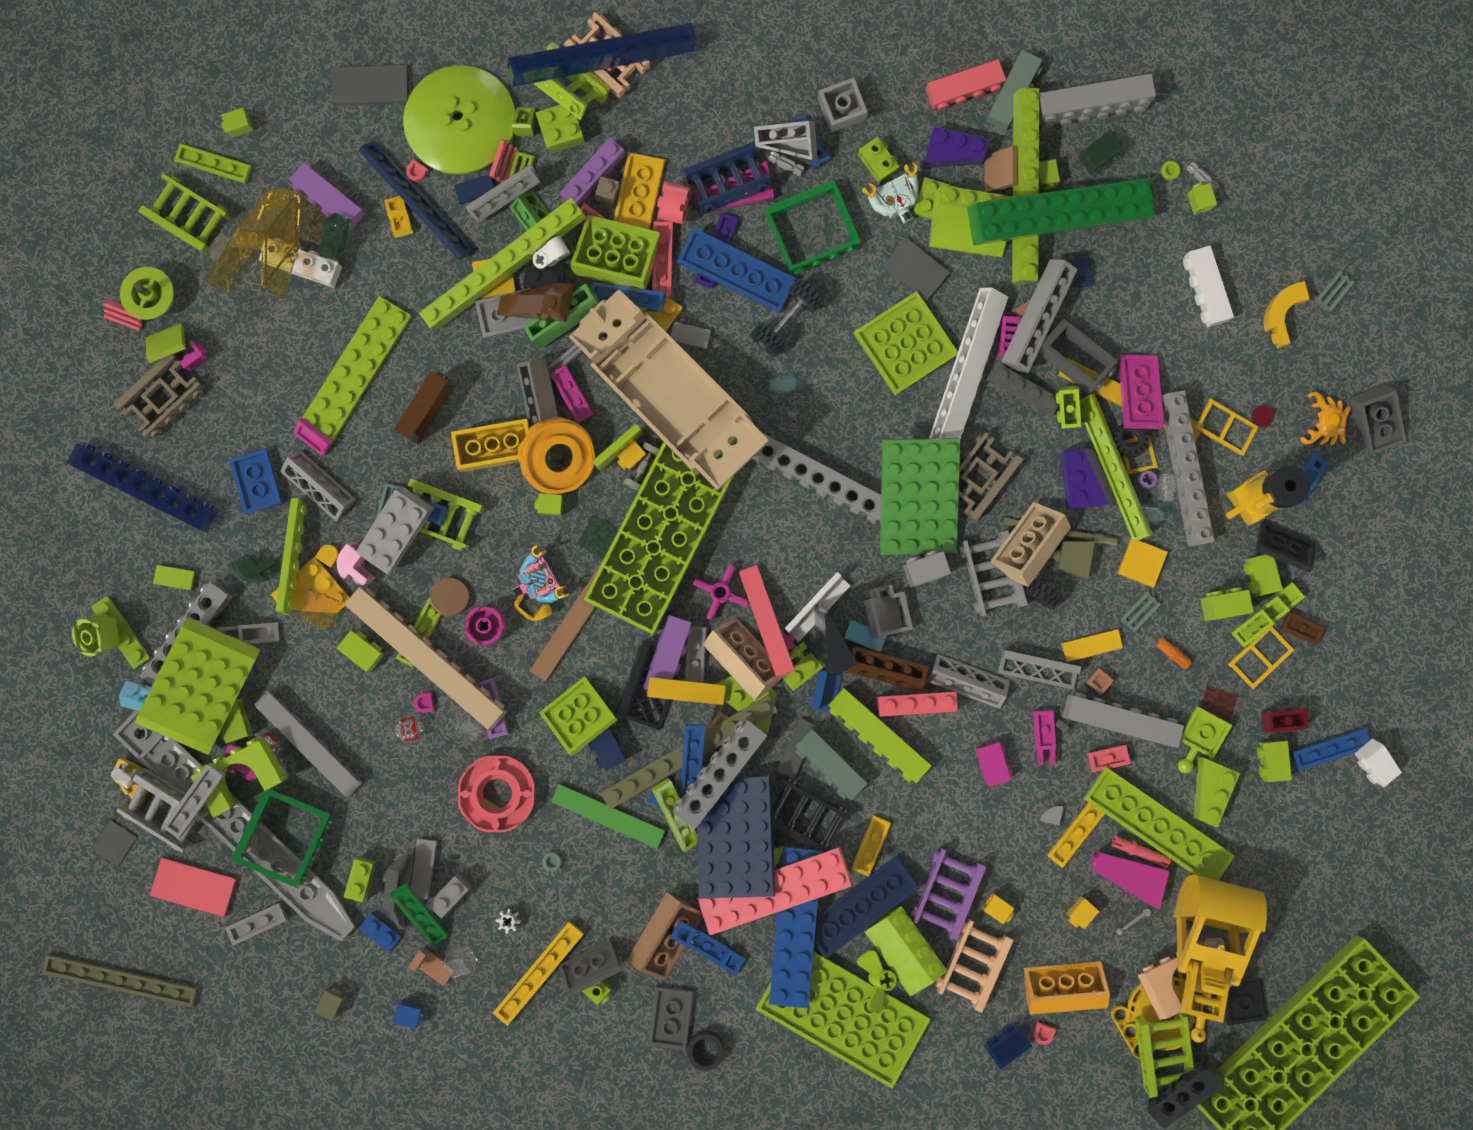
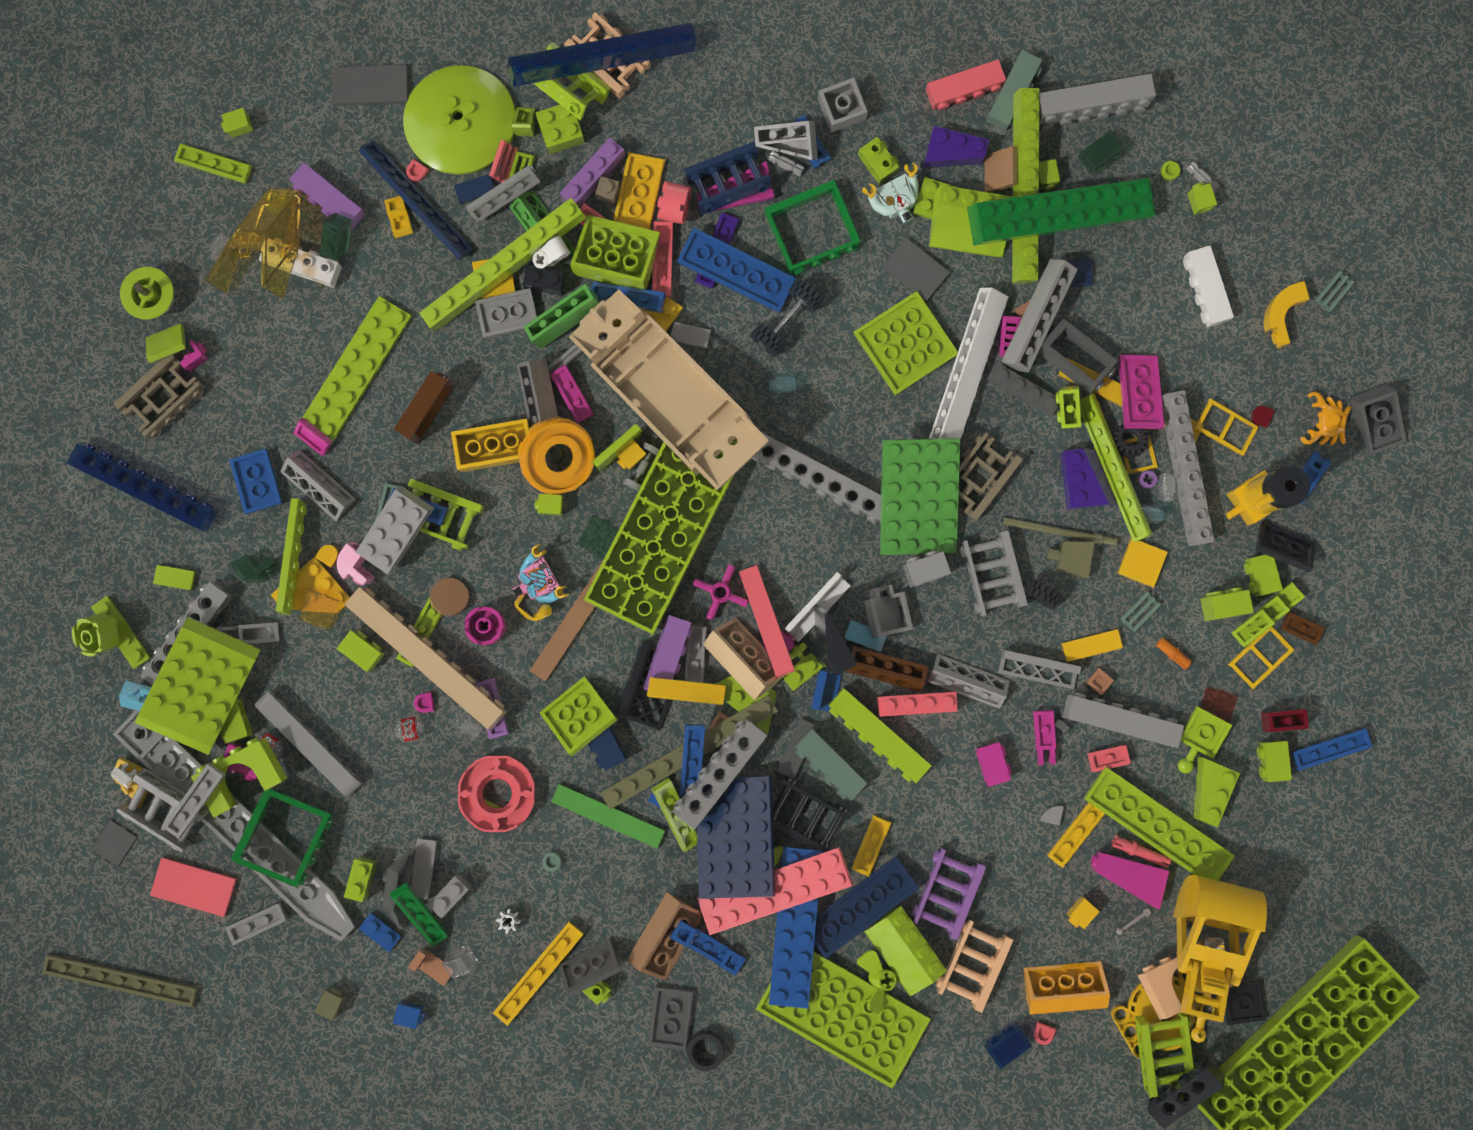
(117, 313): coral tile -> none
(169, 222): lime fence -> none
(542, 303): reddish brown wedge -> none
(998, 909): yellow brick -> none
(1031, 543): tan slope -> none
(1377, 763): white brick -> none

